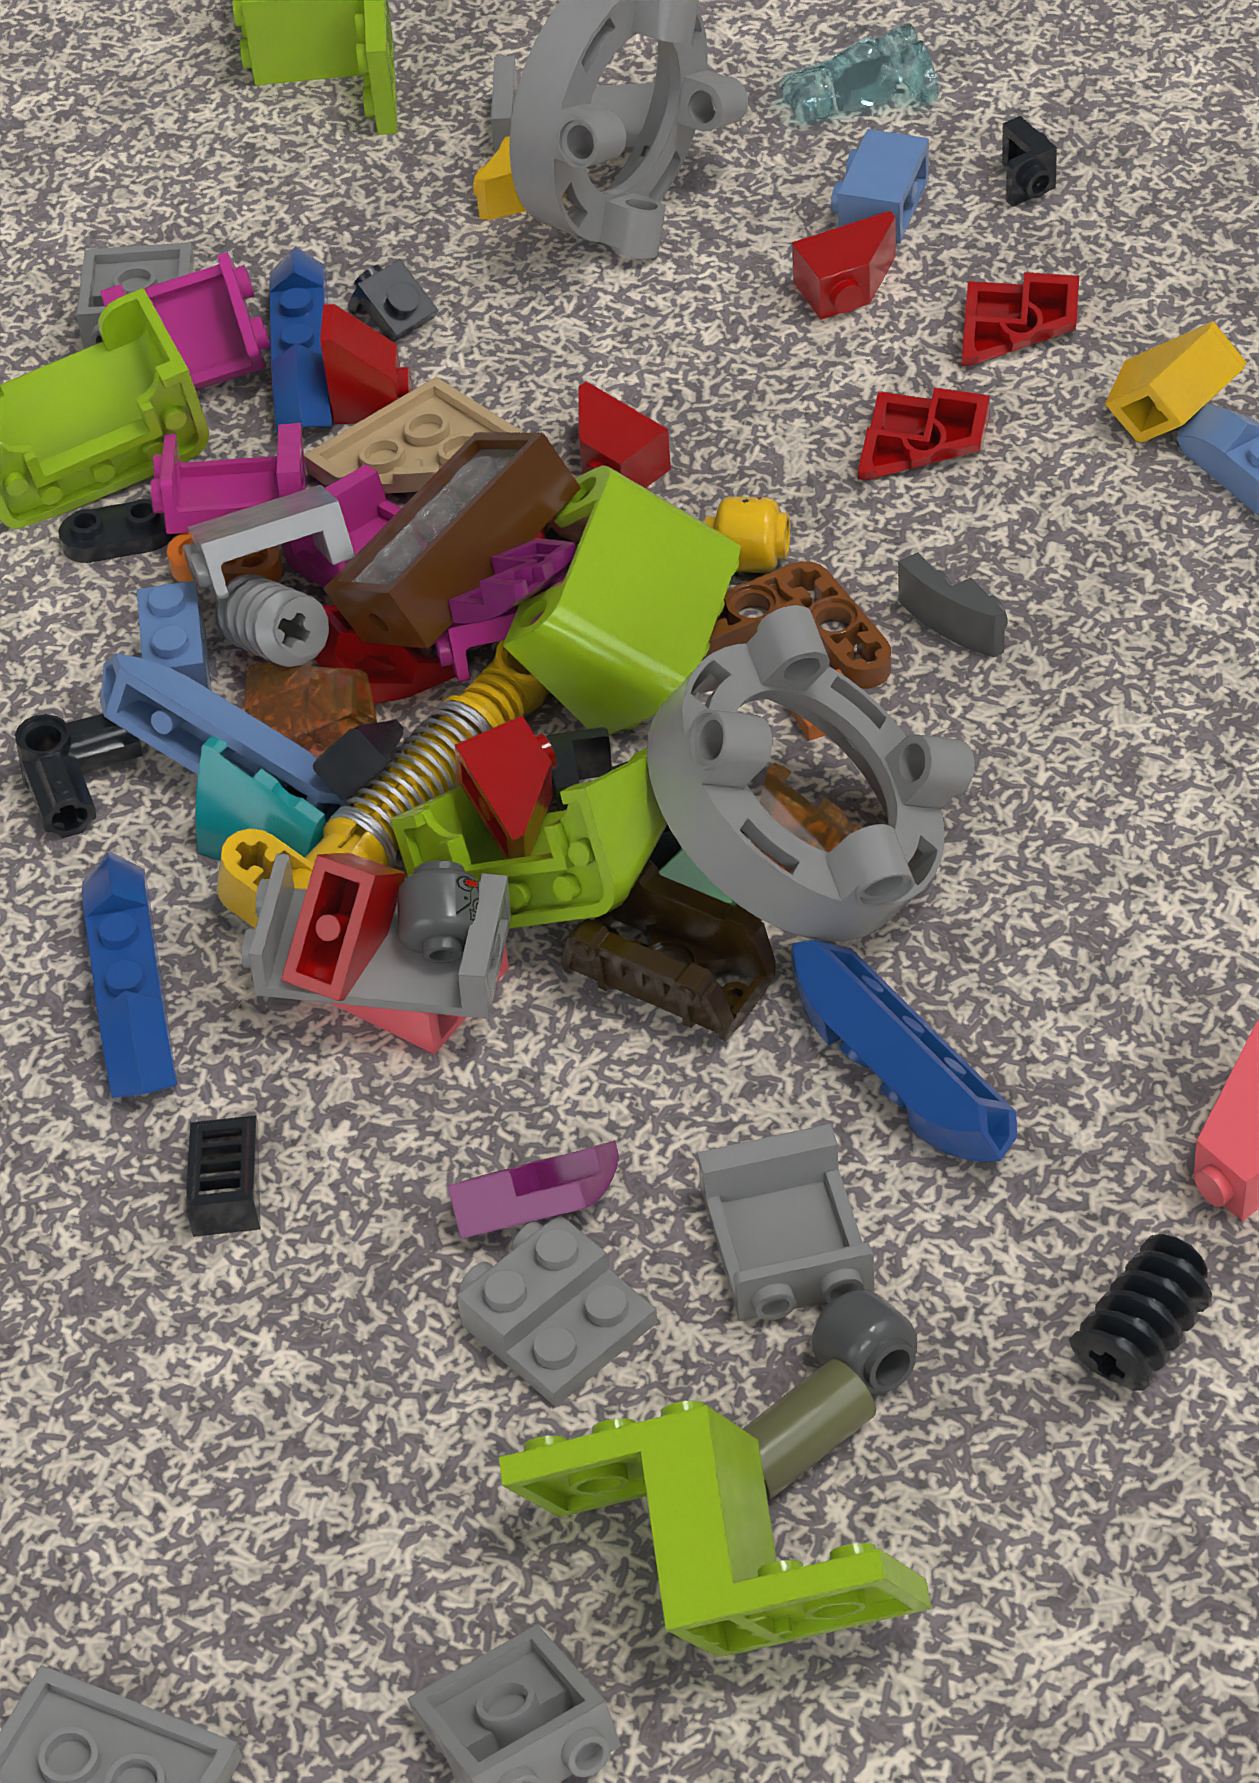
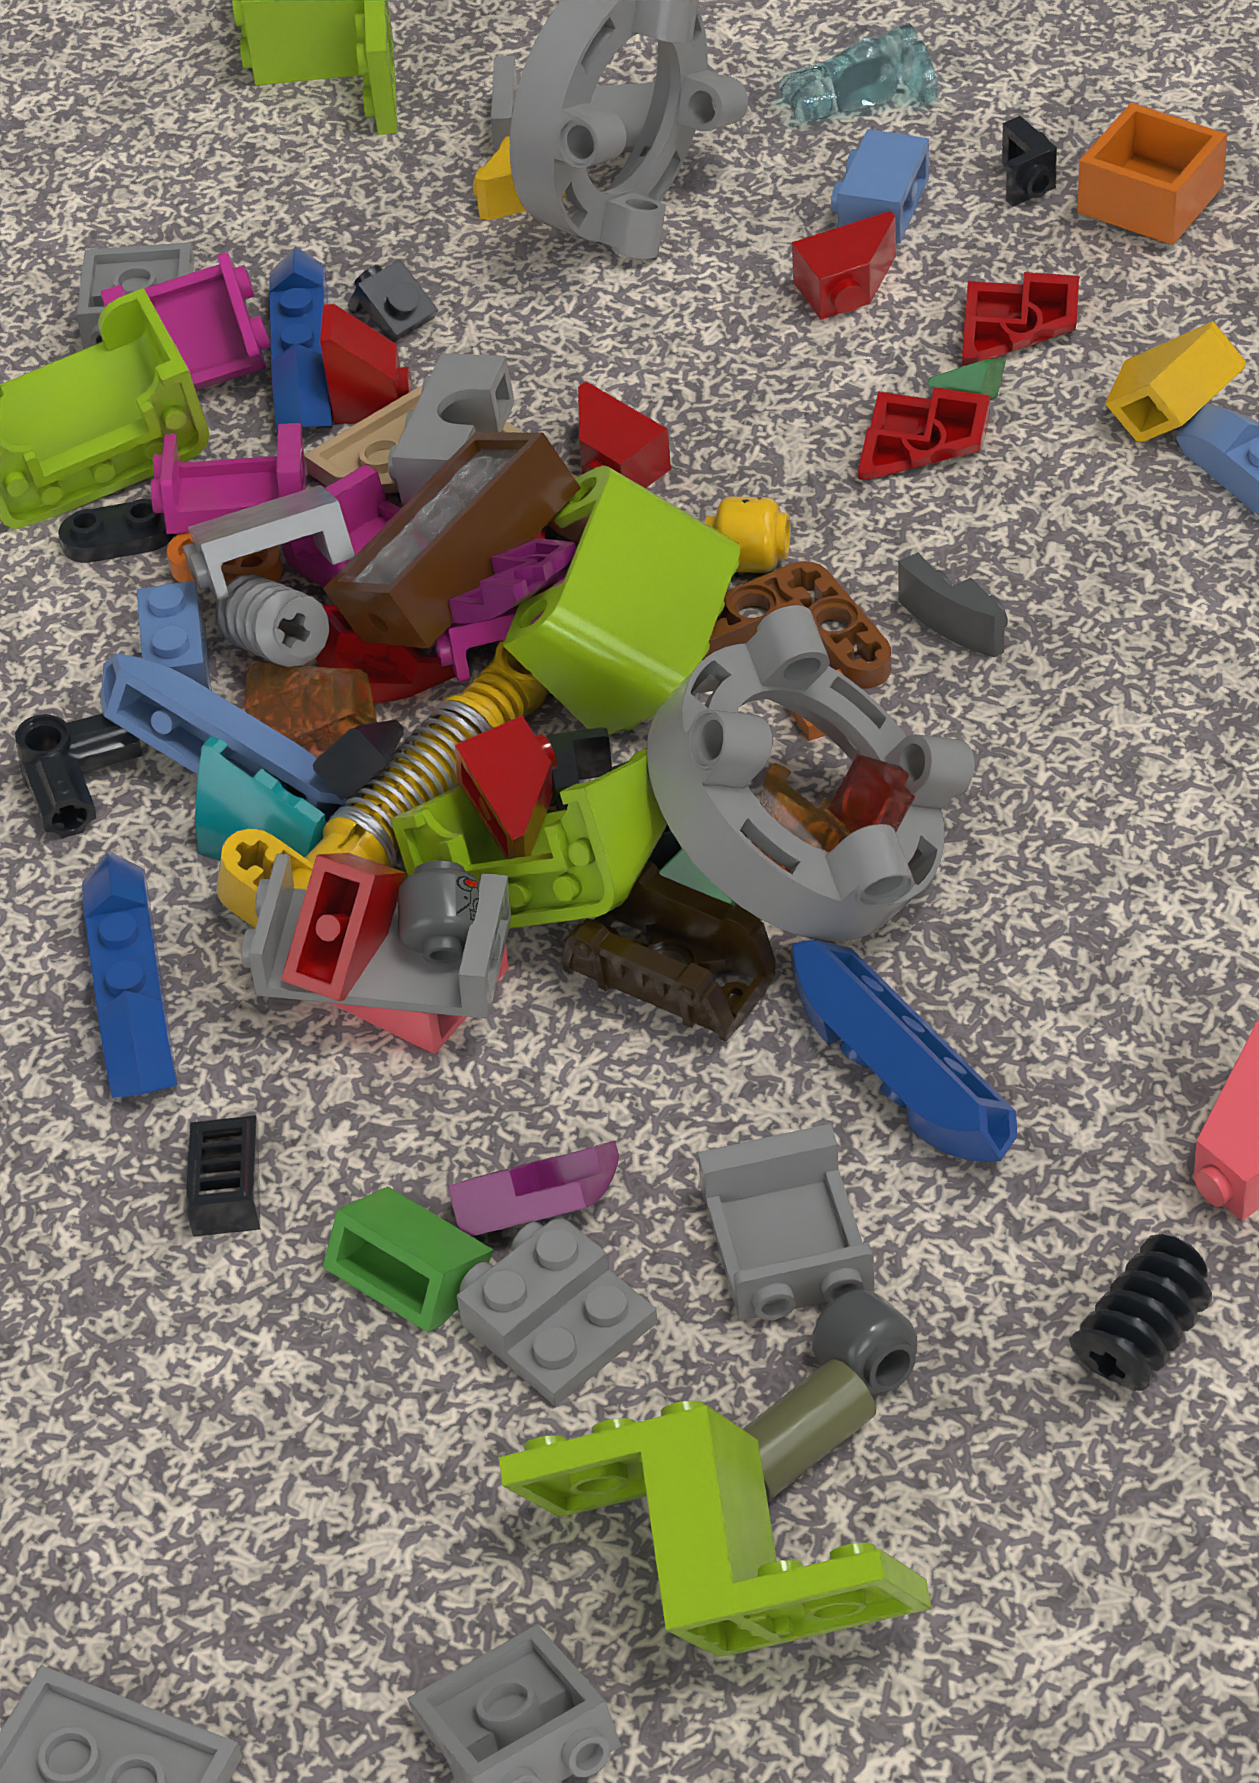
(402, 1256): none -> bright green brick
(456, 401): none -> light grey arch
(872, 795): none -> clear red bracket
(979, 378): none -> green slope
(1151, 173): none -> orange piece

